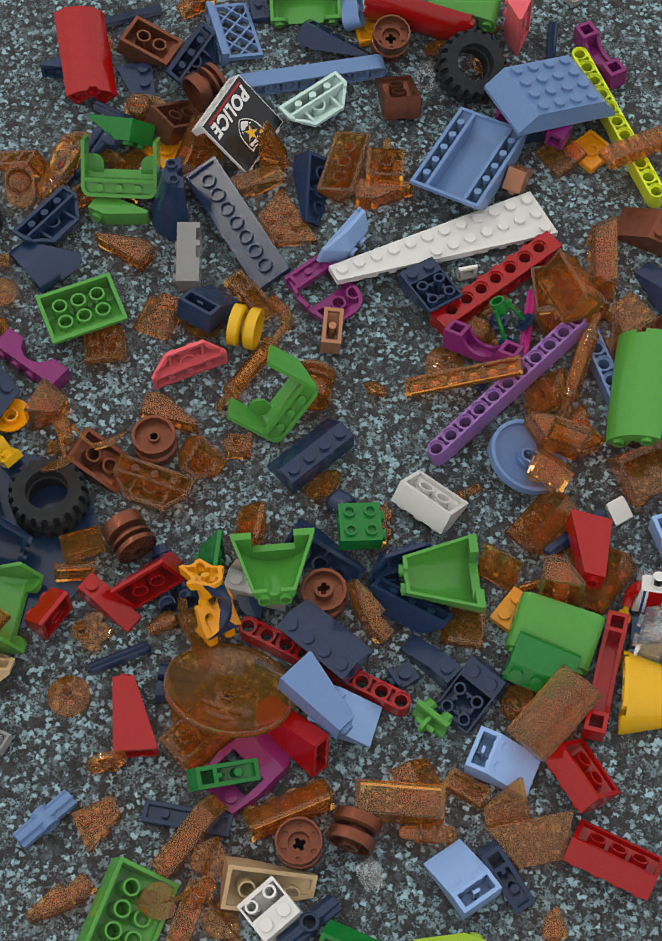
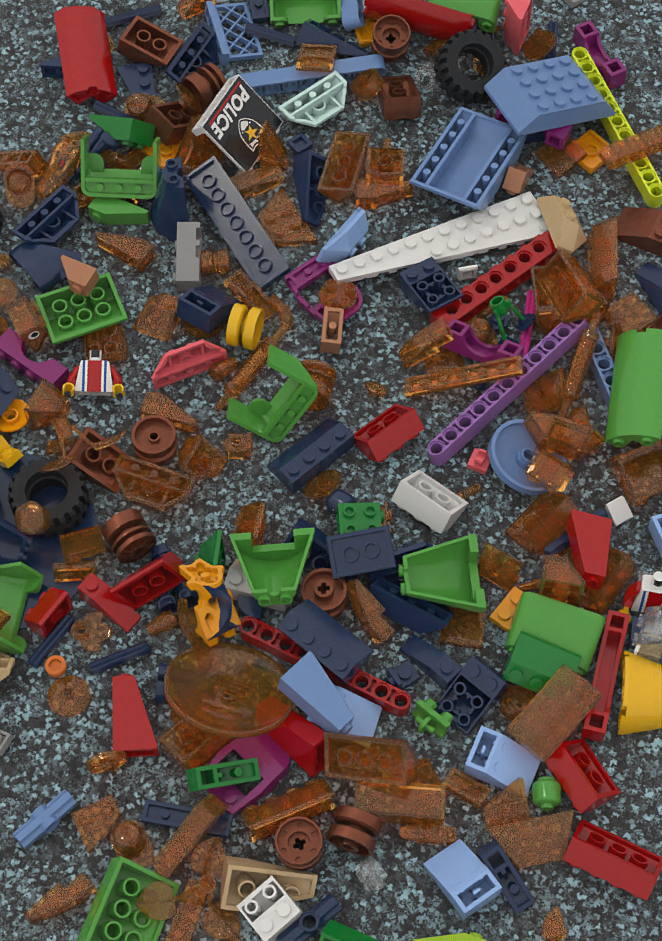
(28, 322): none -> clear orange slope
(32, 518): none -> clear orange hair
(51, 641): none -> dark blue axle
(55, 666): none -> orange tile
(80, 276): none -> nougat slope
(94, 378): none -> torso
(132, 842): none -> clear orange piece
(187, 99): none -> clear orange dish
(215, 262): none -> clear orange wheel
(221, 369): none -> clear orange cone
(270, 34): none -> dark blue axle
(299, 144): none -> dark blue plate
(316, 57): none -> clear orange slope
(337, 294): none -> clear orange dish
(361, 552): none -> dark blue tile
(367, 84): none -> clear orange wheel
(370, 759): none -> clear orange slope
(388, 432): none -> red slope
(426, 343): none -> clear orange slope
(479, 461): none -> coral tile
(539, 44): none -> clear orange dish
(546, 793): none -> bright green head
(562, 223): none -> tan wedge

